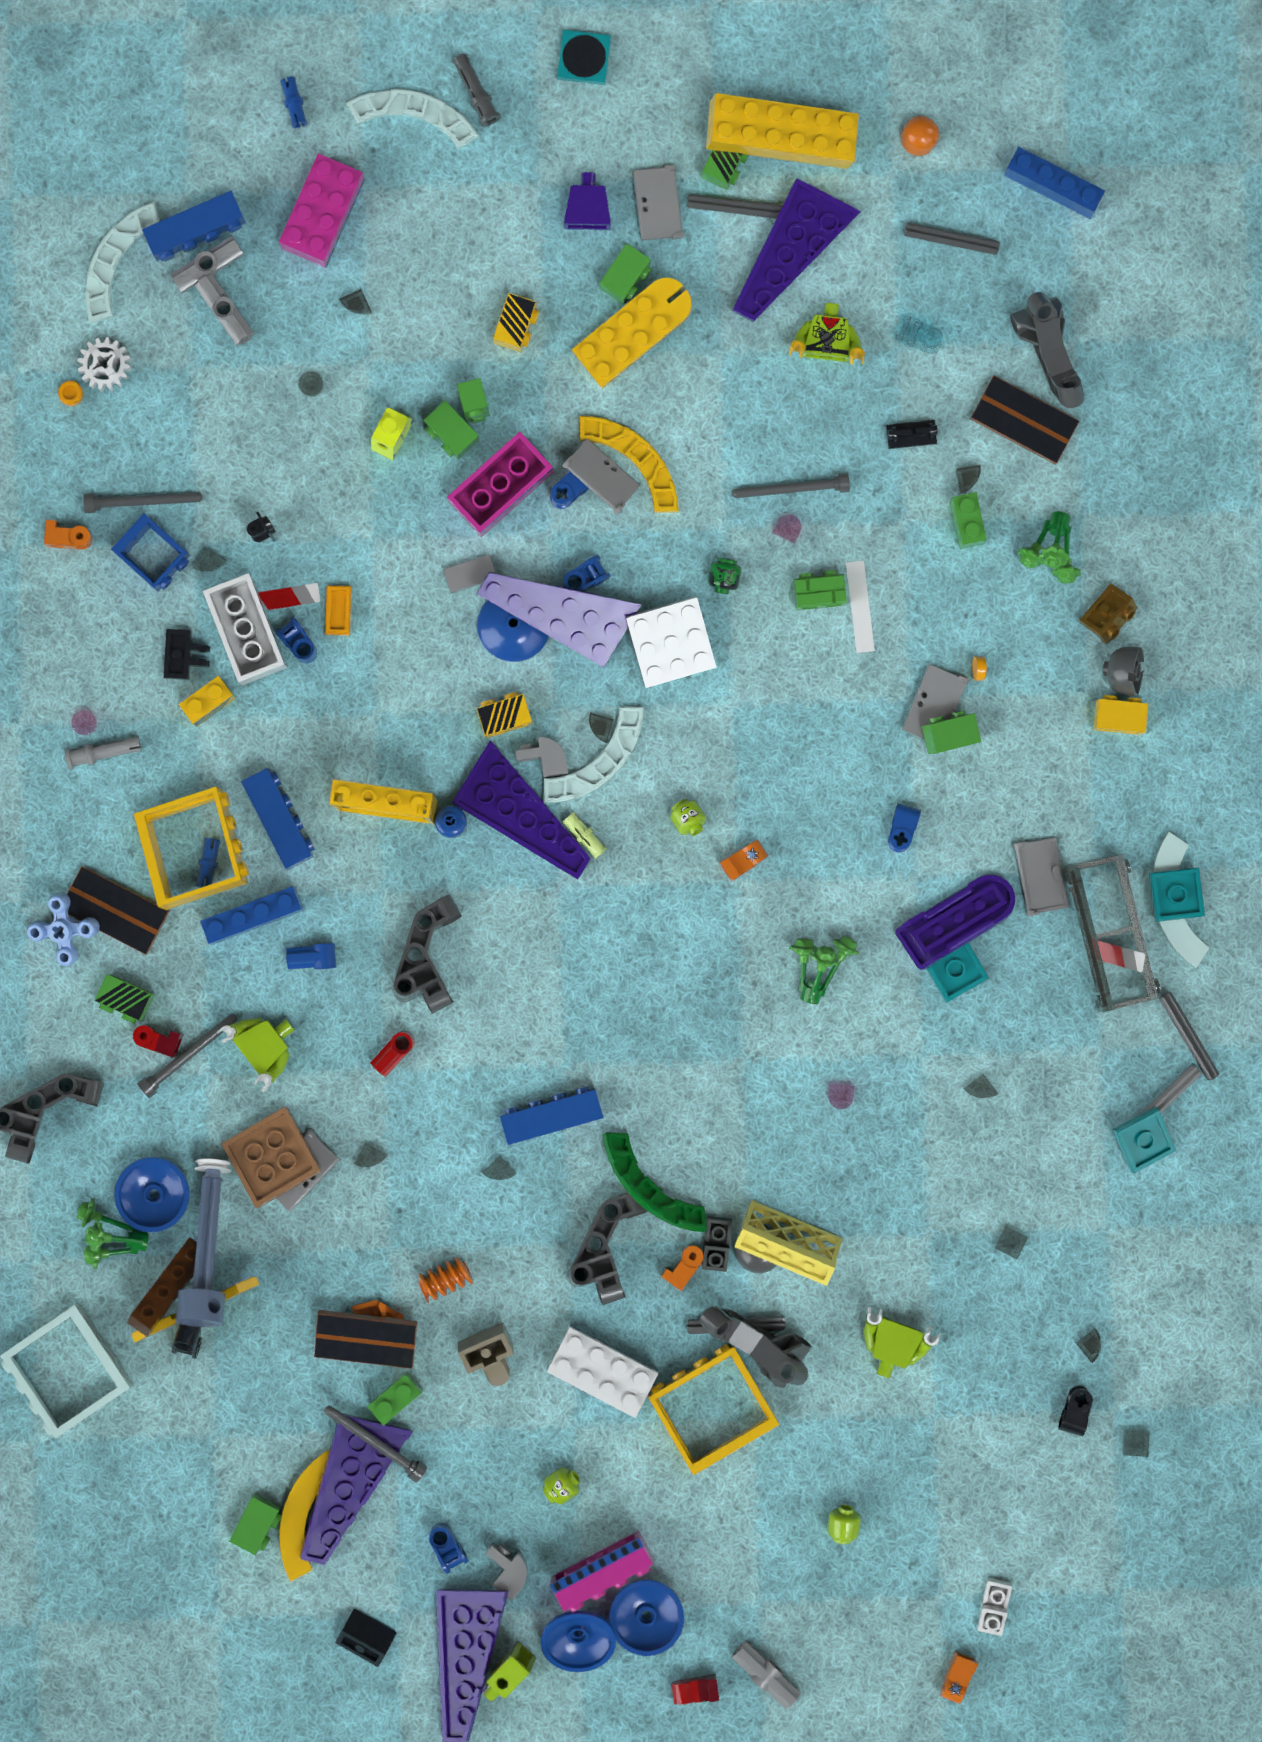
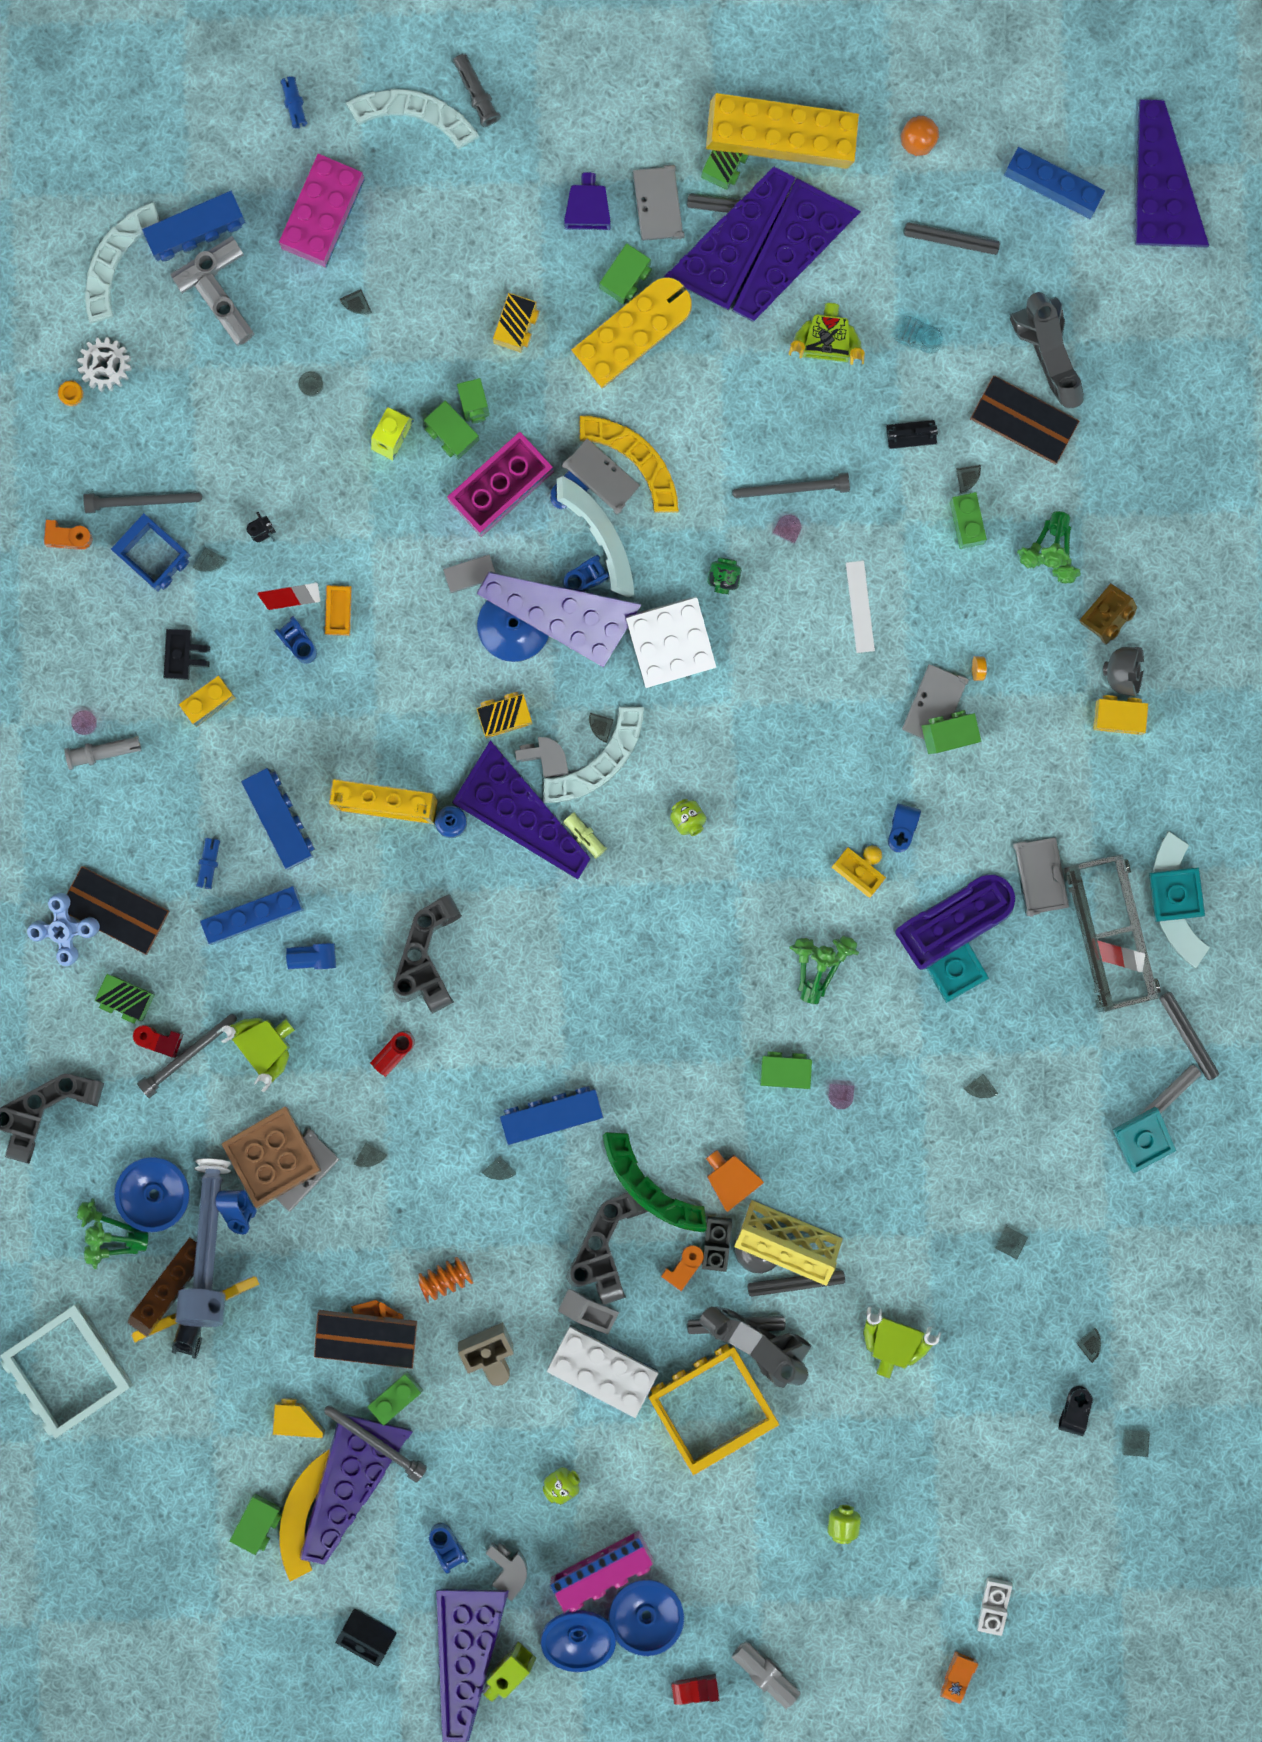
(144, 822): yellow window -> none
(236, 1209): none -> blue piece
(245, 629): white brick -> none
(295, 1420): none -> yellow slope
(584, 57): tile -> none
(588, 1311): none -> light grey slope
(604, 532): none -> light aqua tile
(726, 253): none -> dark purple wing
(731, 1179): none -> orange torso
(743, 860): orange leg -> none
(786, 1072): none -> bright green brick
(791, 1284): none -> dark grey axle
(820, 591): bright green brick -> none
(859, 870): none -> yellow plate
(1164, 194): none -> dark purple wing

